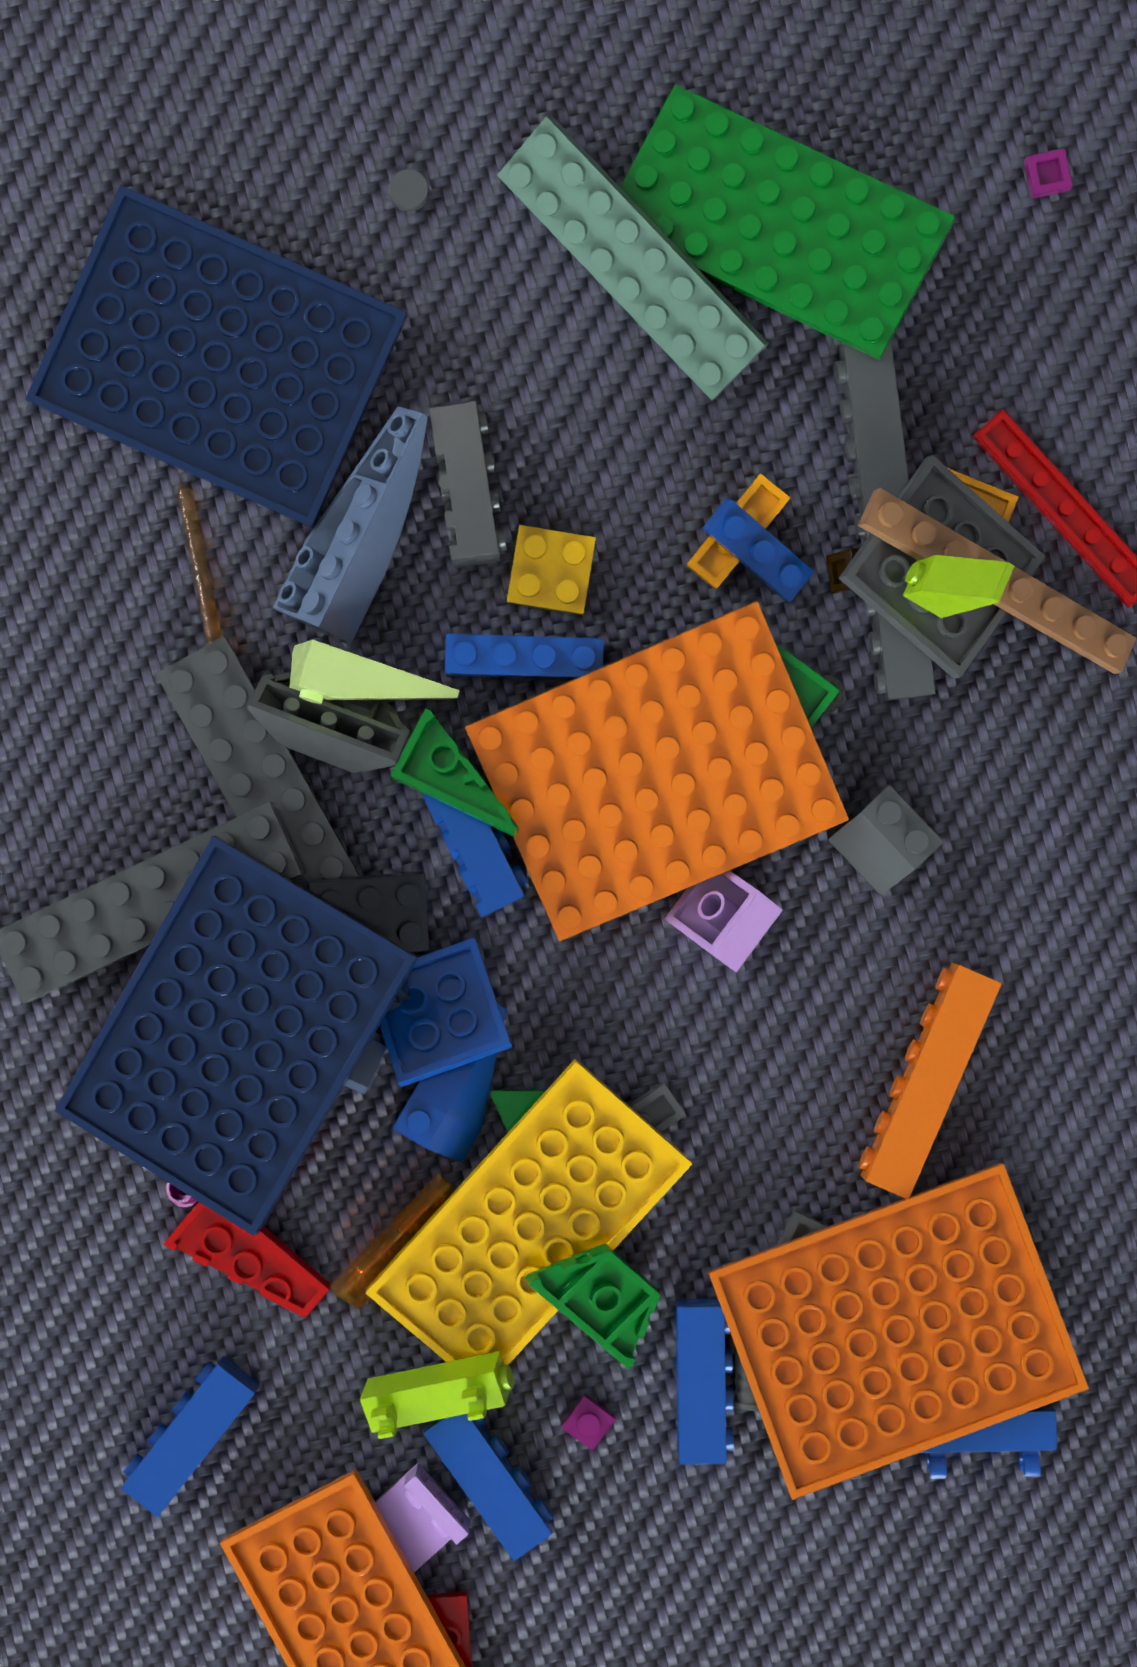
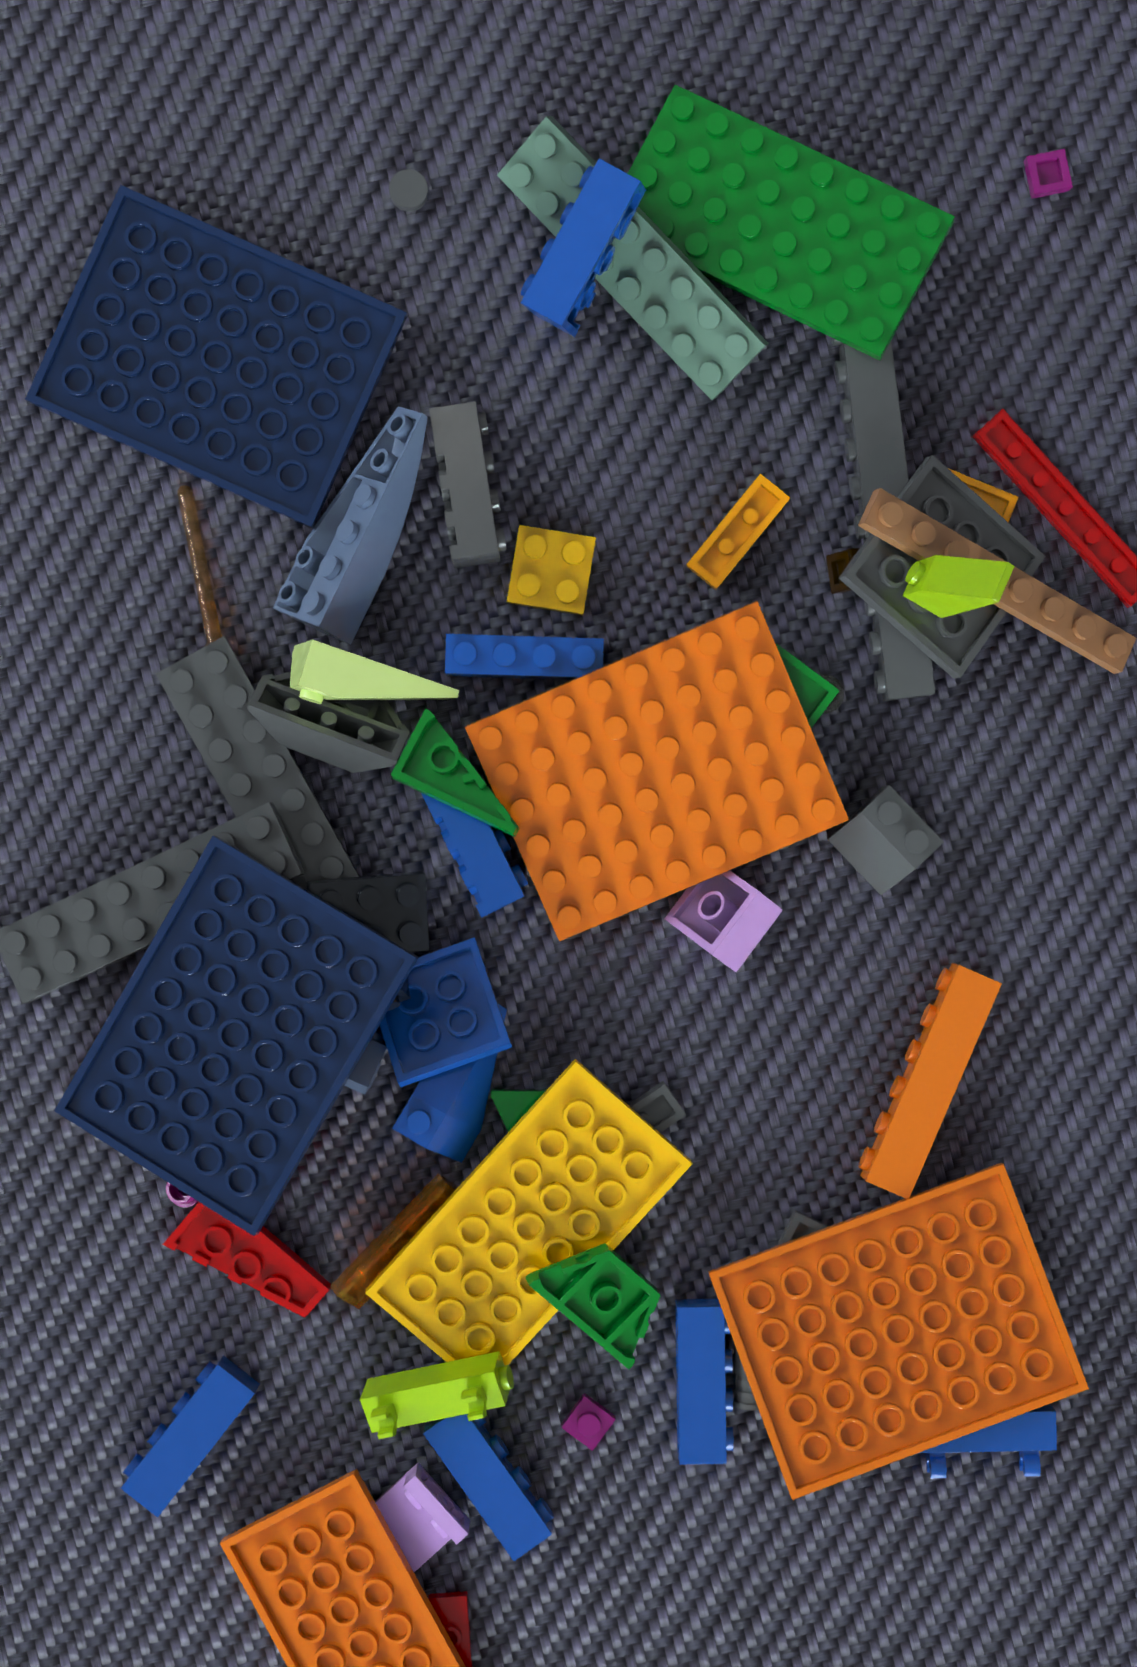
(582, 246): none -> blue wedge
(757, 550): blue plate -> none

